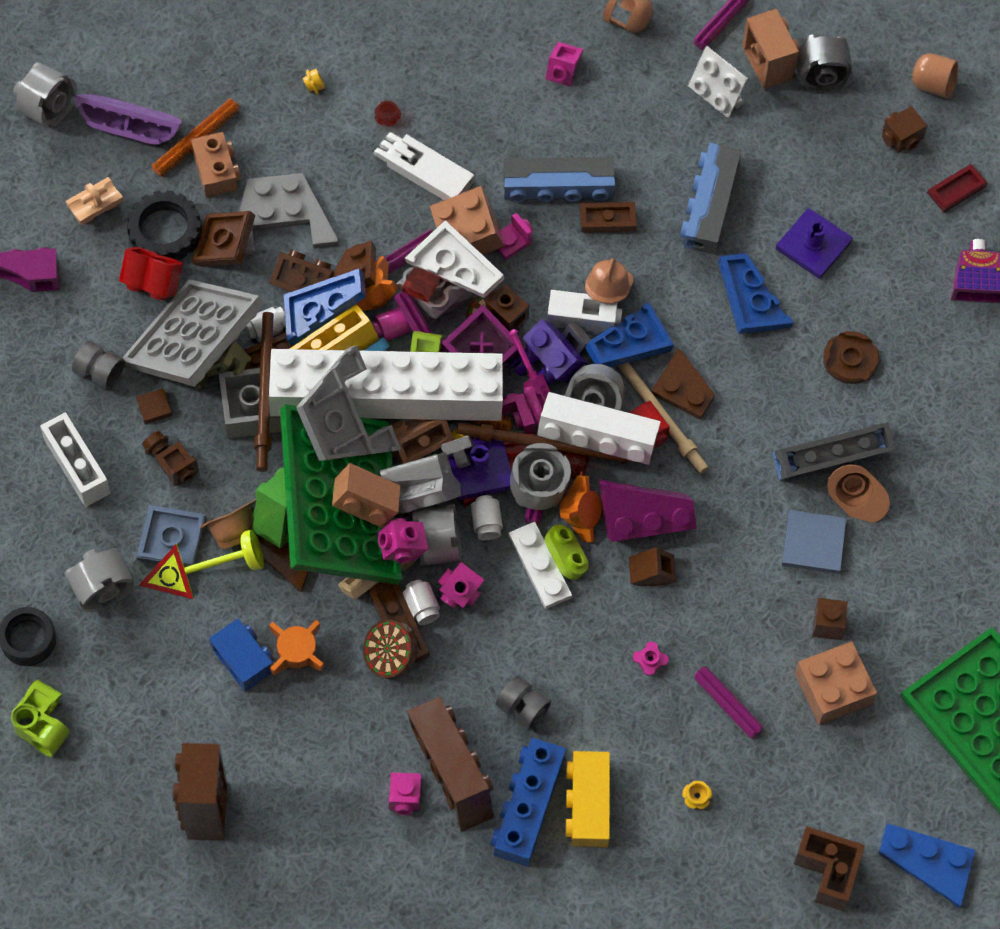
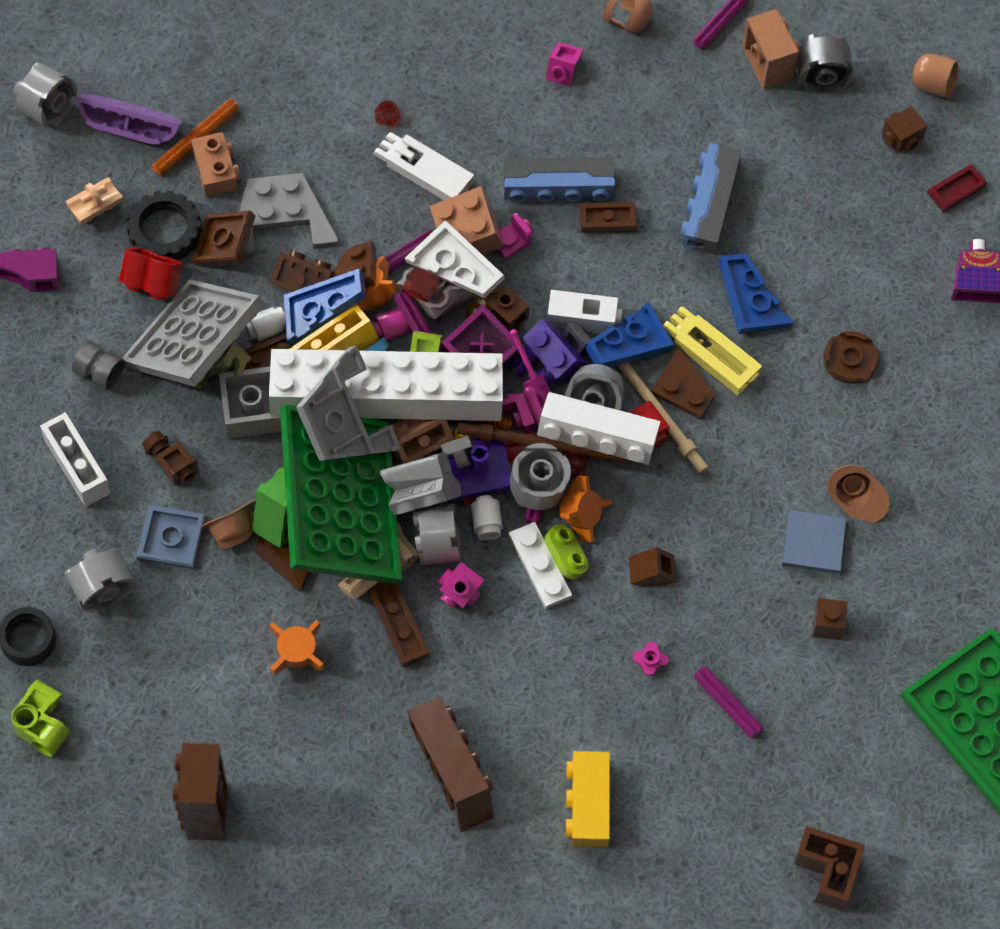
(153, 406): reddish brown tile -> none
(171, 575): neon yellow piece -> none
(241, 654): blue brick -> none
(263, 441): reddish brown bar -> none
(313, 81): yellow plate -> none
(366, 495): nougat brick -> none
(390, 648): reddish brown tile -> none
(402, 540): dark pink brick -> none
(405, 793): dark pink bracket -> none
(422, 602): white brick -> none
(518, 693): flat silver wheel -> none
(529, 801): blue brick -> none
(608, 282): nougat piece -> none
(643, 511): magenta wedge -> none
(697, 787): yellow plate -> none
(718, 82): white hinge -> none
(721, 359): none -> light yellow hinge
(814, 243): dark purple tile -> none
(833, 451): dark grey piece -> none
(835, 683): nougat brick -> none
(929, 859): blue wing -> none

